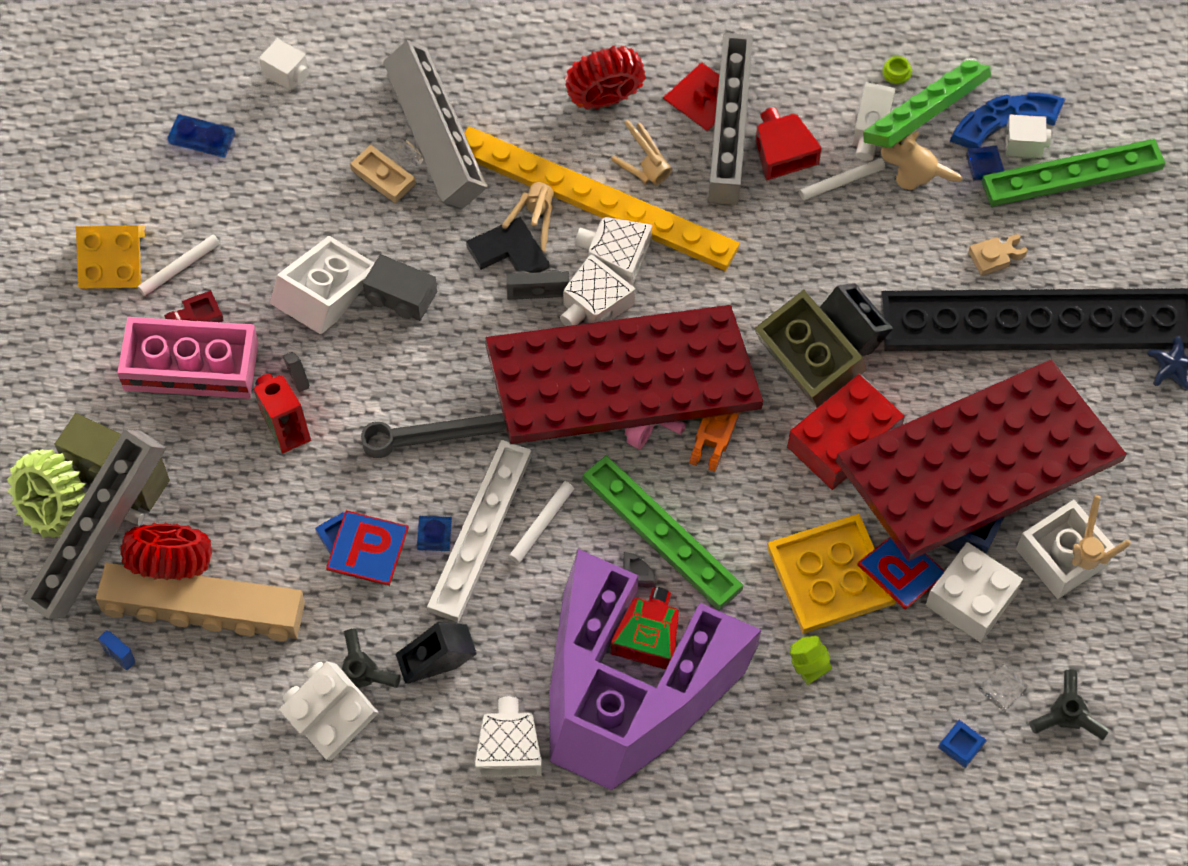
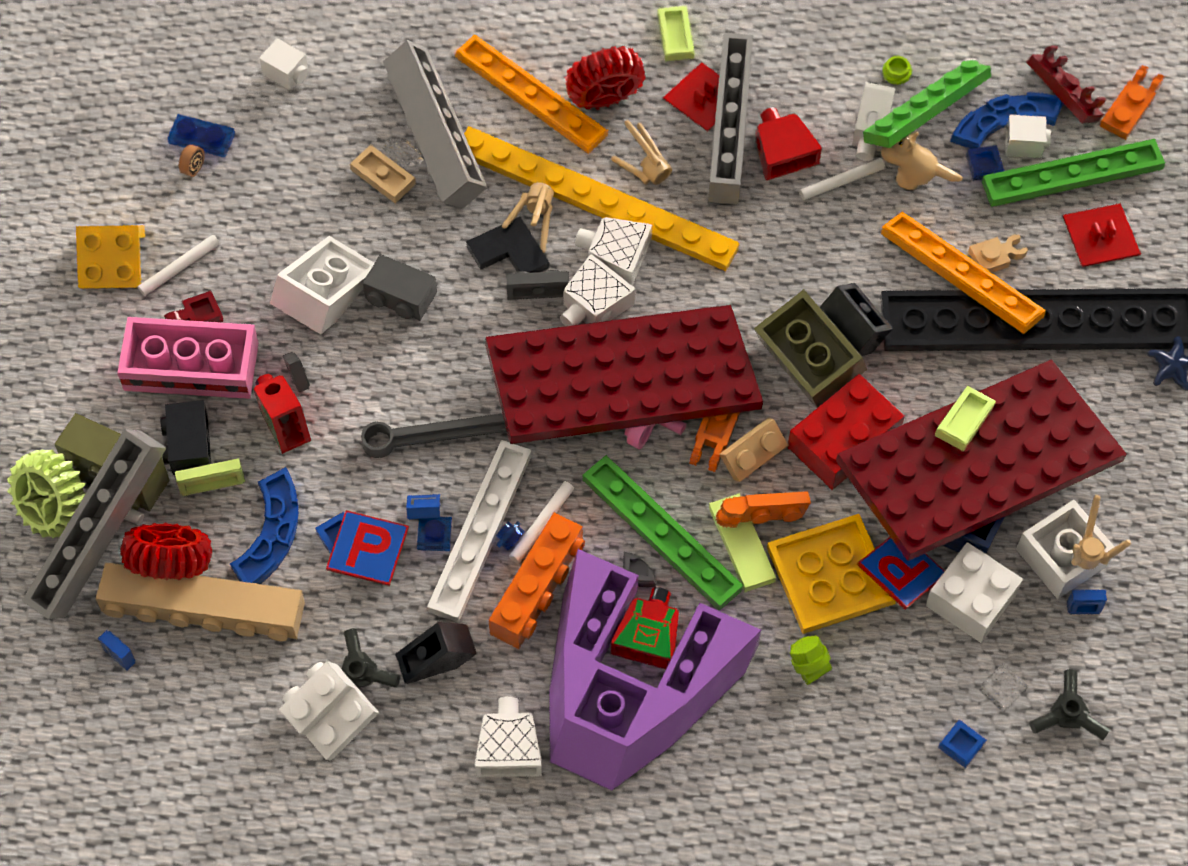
(187, 435): none -> black brick
(191, 160): none -> medium nougat tile
(210, 477): none -> yellowish green tile
(277, 532): none -> blue tile
(423, 506): none -> blue tile
(509, 535): none -> clear blue plate
(531, 94): none -> light orange tile
(536, 580): none -> orange brick
(675, 33): none -> yellowish green tile
(745, 551): none -> yellowish green tile
(753, 449): none -> tan plate
(763, 508): none -> orange hinge
(963, 272): none -> light orange tile
(965, 418): none -> yellowish green tile
(1066, 86): none -> dark red plate
(1086, 601): none -> blue tile
(1101, 235): none -> red piece
(1131, 104): none -> orange hinge

